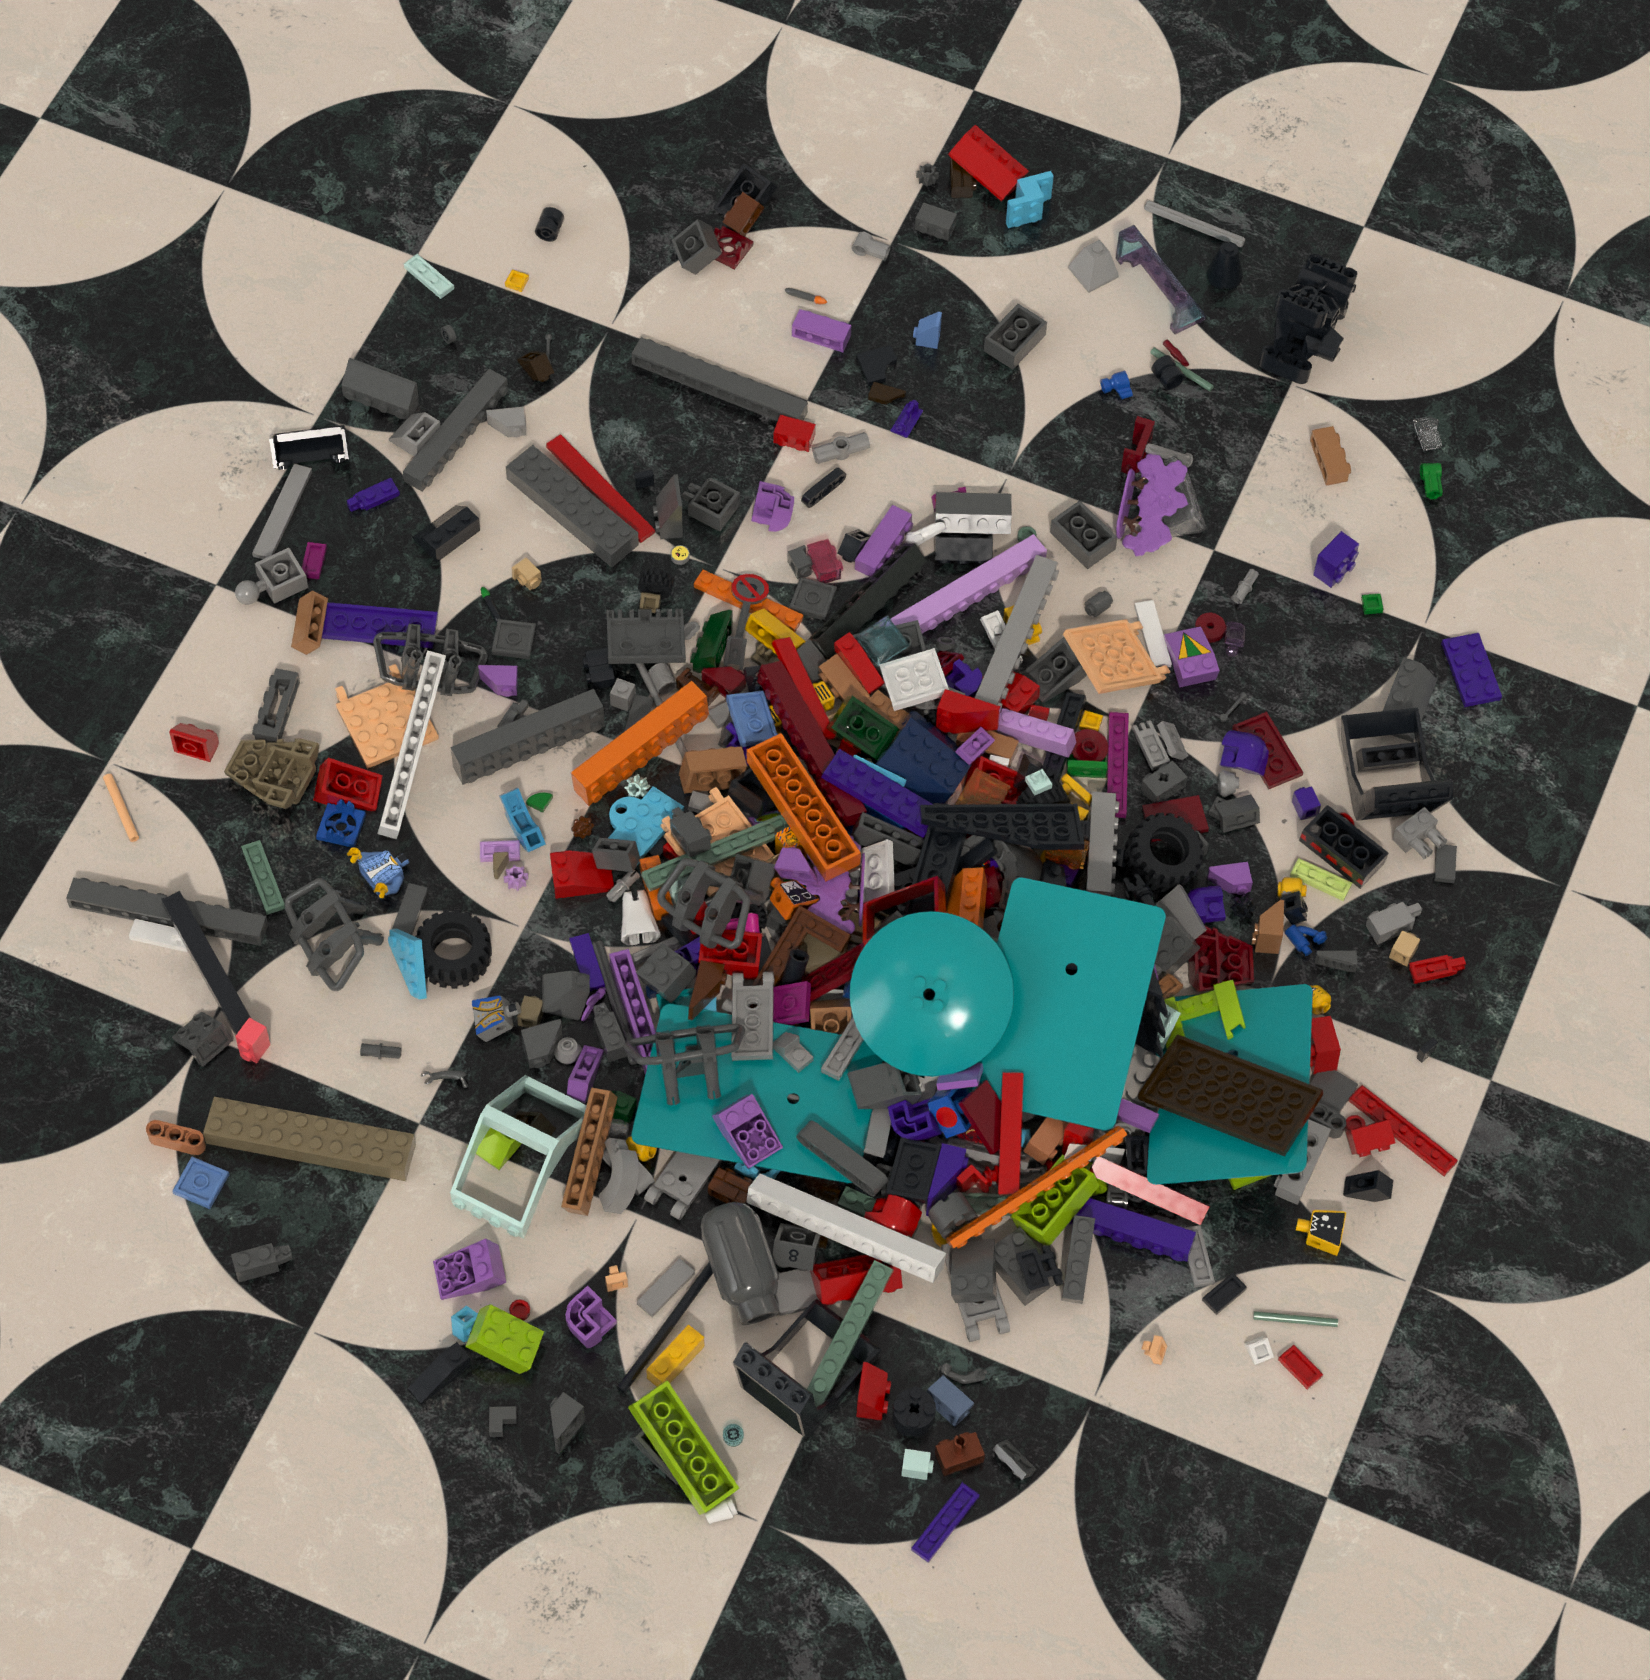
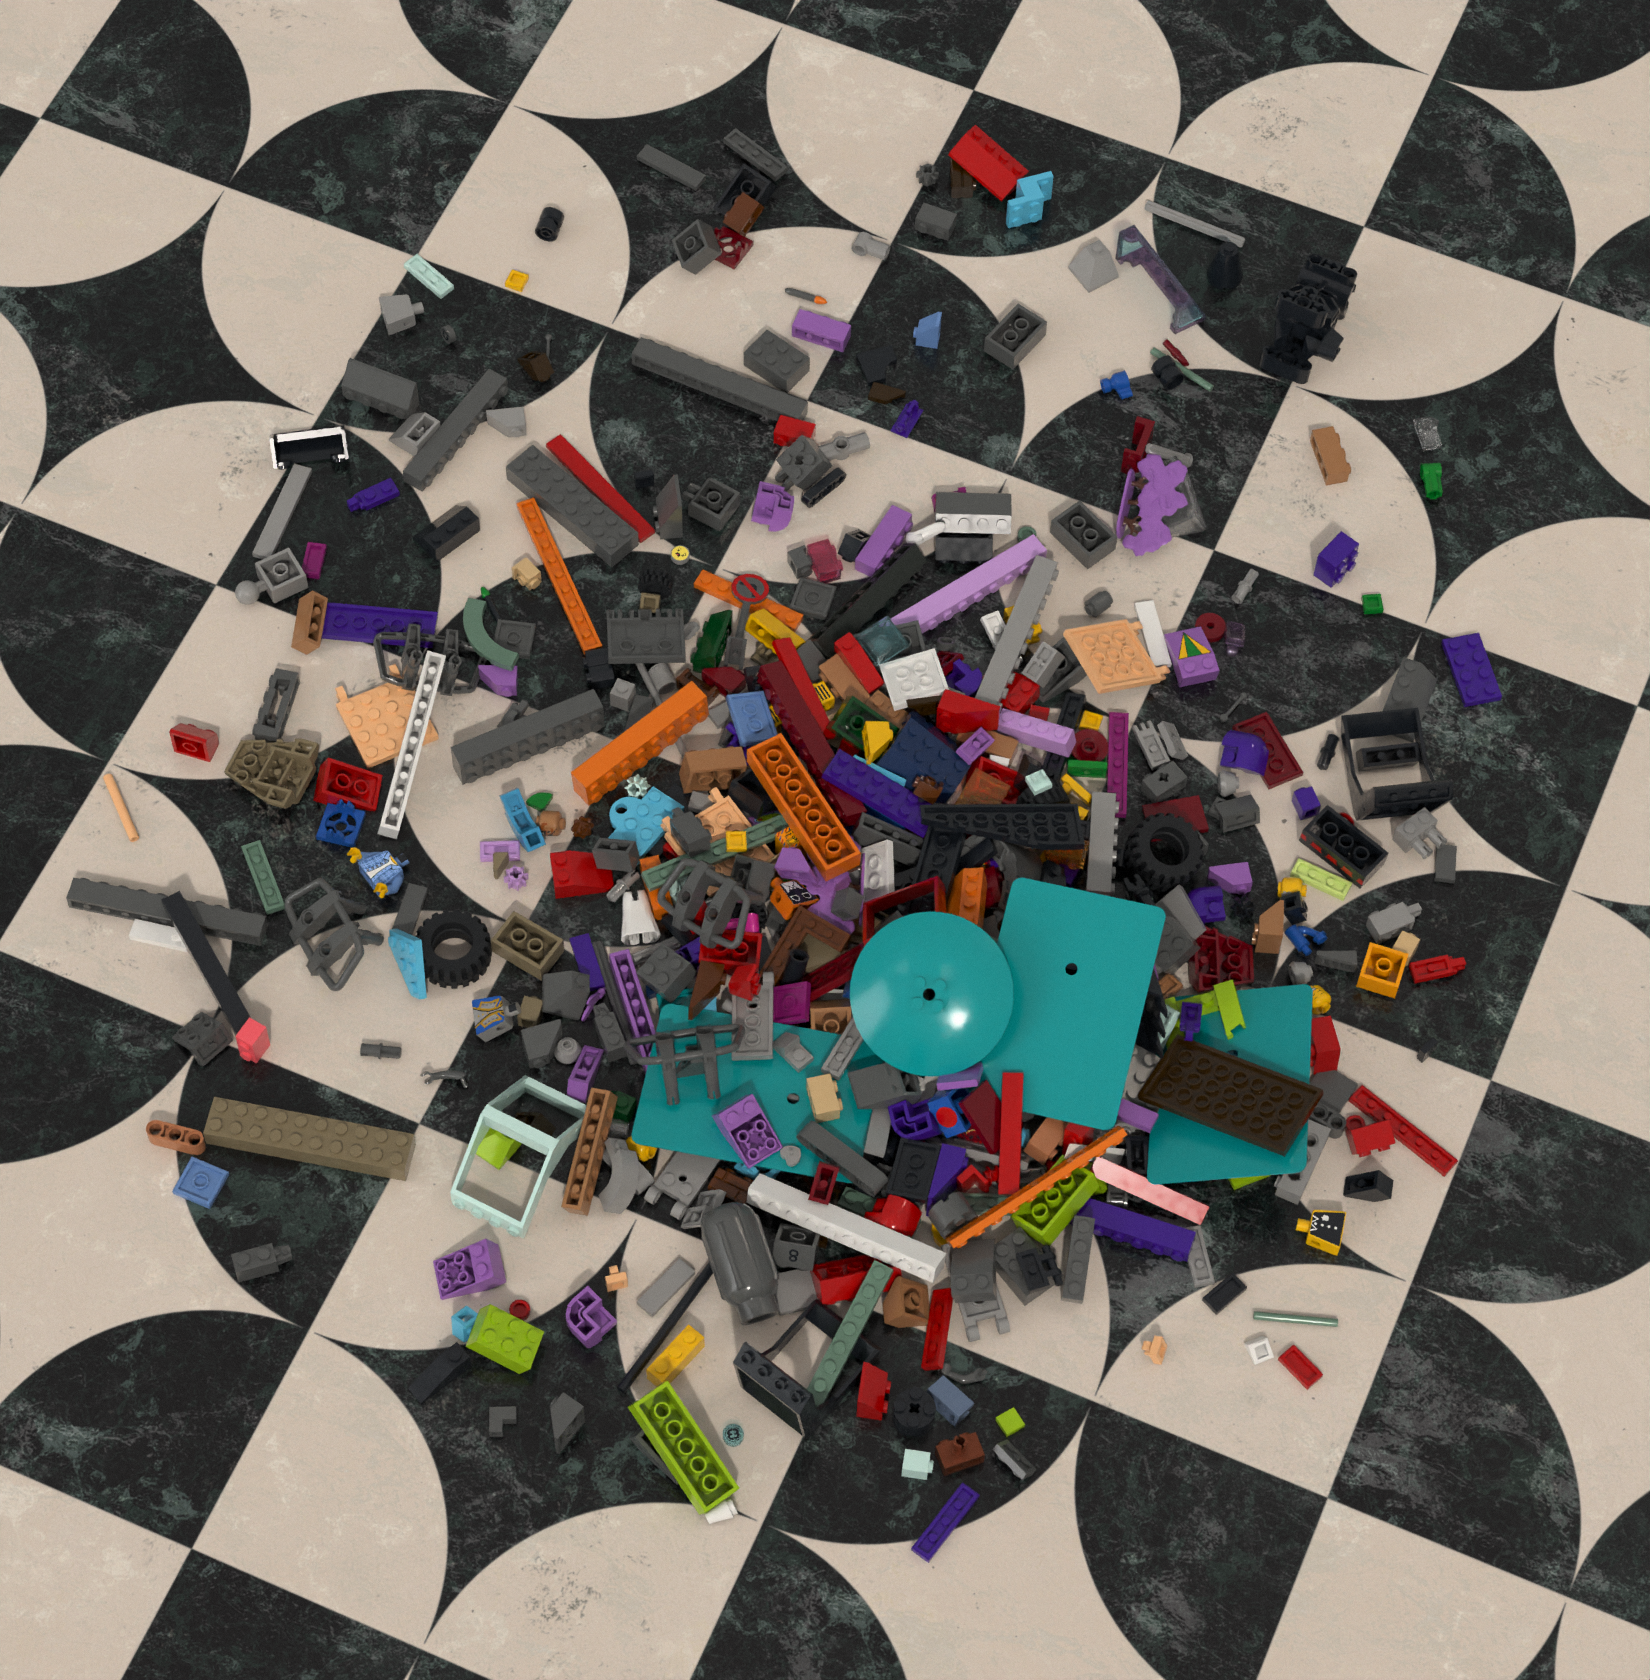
(399, 312): none -> light grey torso
(480, 640): none -> sand green tile
(527, 945): none -> dark tan brick
(551, 823): none -> medium nougat head
(558, 575): none -> orange plate
(671, 167): none -> dark grey tile
(706, 1201): none -> light grey slope
(736, 841): none -> yellow tile
(745, 982): none -> red slope
(755, 154): none -> dark grey plate
(776, 361): none -> dark grey brick
(791, 1154): none -> light grey piece
(802, 463): none -> dark grey hinge
(823, 1098): none -> tan brick
(823, 1183): none -> dark red slope
(847, 904): none -> dark grey brick
(876, 739): none -> yellow slope
(906, 1304): none -> medium nougat slope
(925, 705): none -> dark brown tile
(927, 788): none -> reddish brown brick
(937, 1329): none -> red plate
(1010, 1422): none -> lime tile
(1043, 664): none -> light grey hinge
(1190, 1019): none -> dark purple hinge
(1300, 973): none -> light grey cone
(1328, 752): none -> black axle
(1382, 970): none -> light orange brick

